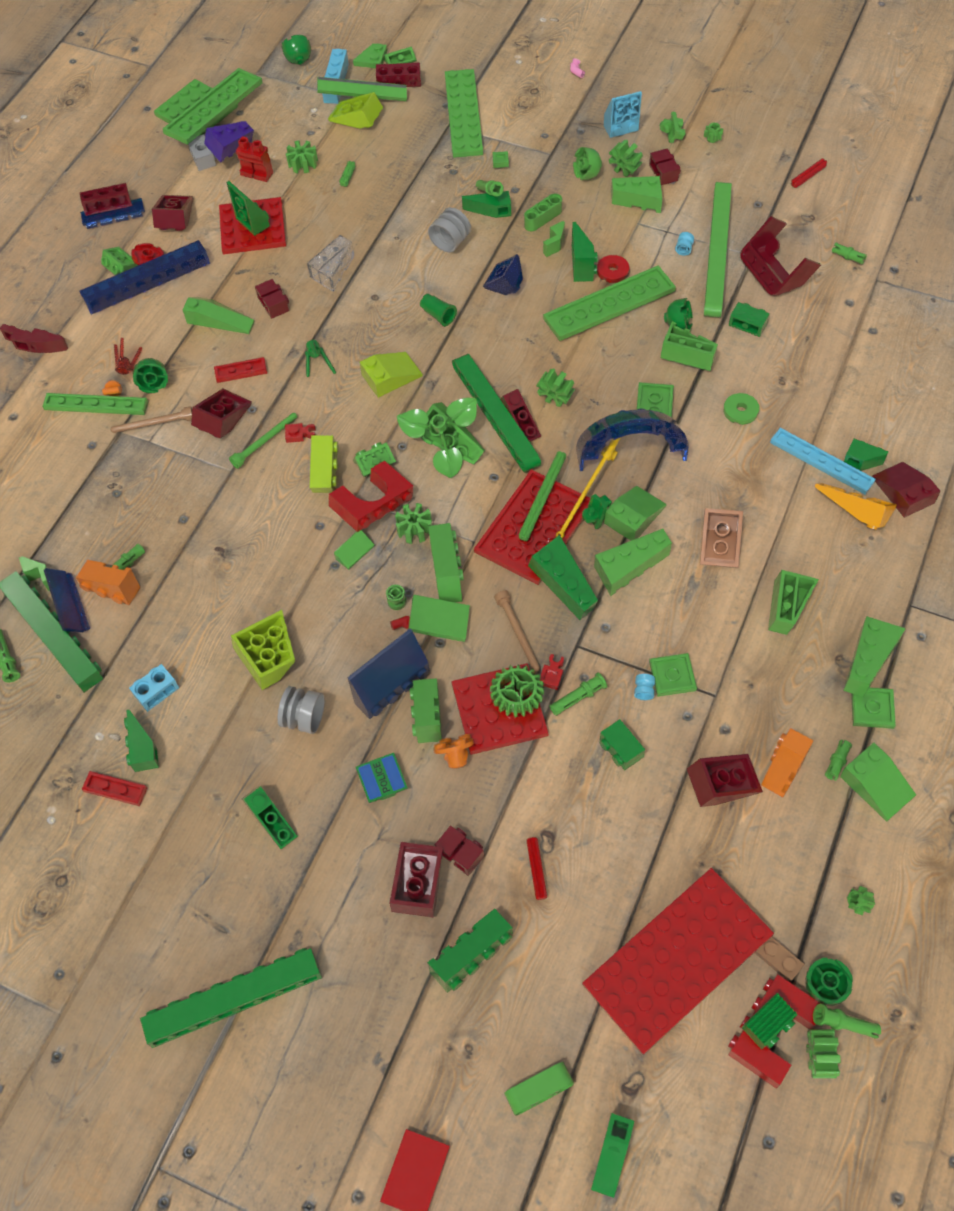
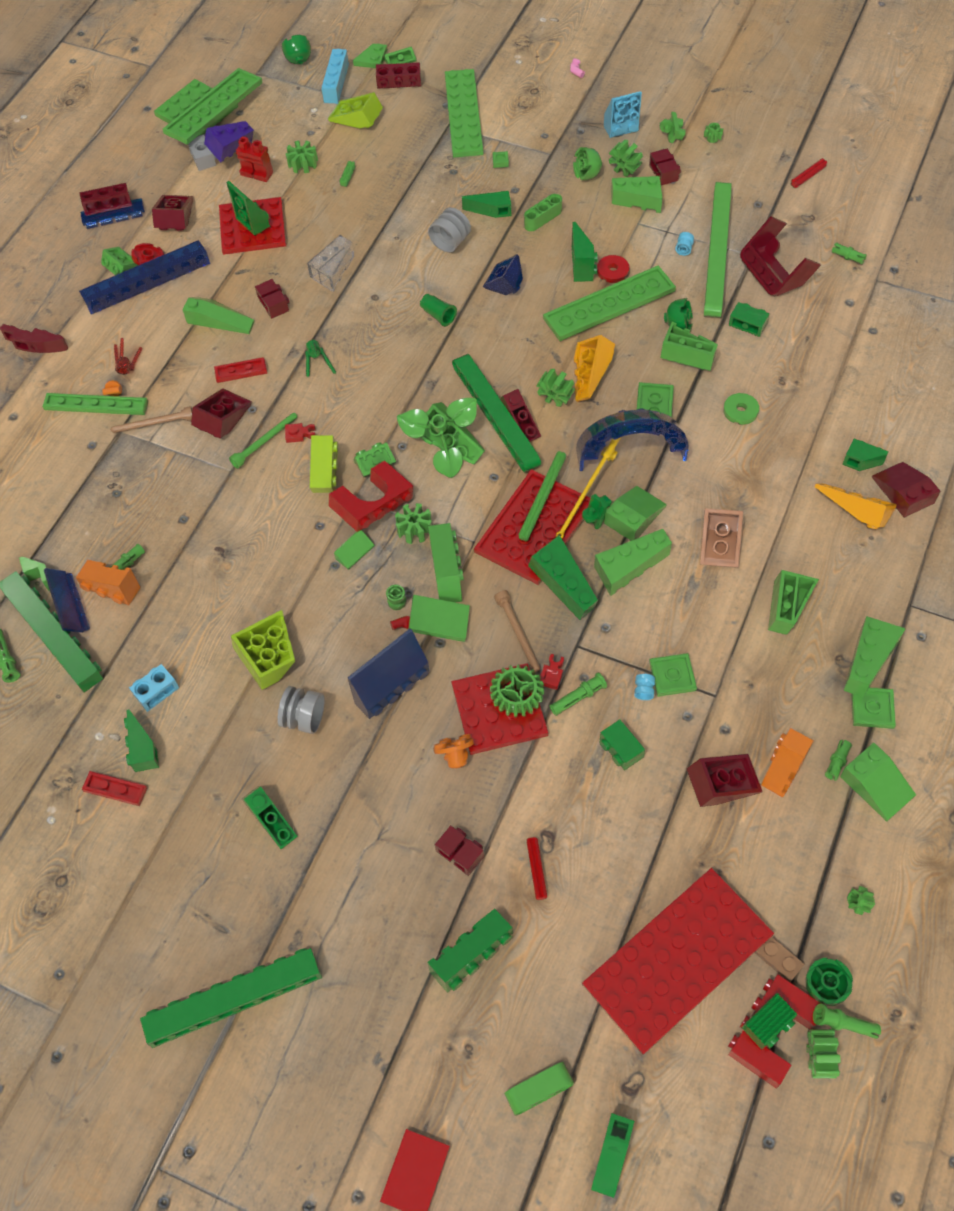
(150, 375): green cylinder -> none
(358, 88): bright green tile -> none
(381, 778): piece -> none
(388, 372): lime slope -> none
(416, 879): dark red slope -> none
(426, 710): bright green wedge -> none
(490, 187): bright green pin -> none
(556, 238): bright green slope -> none
(592, 361): none -> light orange wedge
(823, 461): medium azure tile -> none

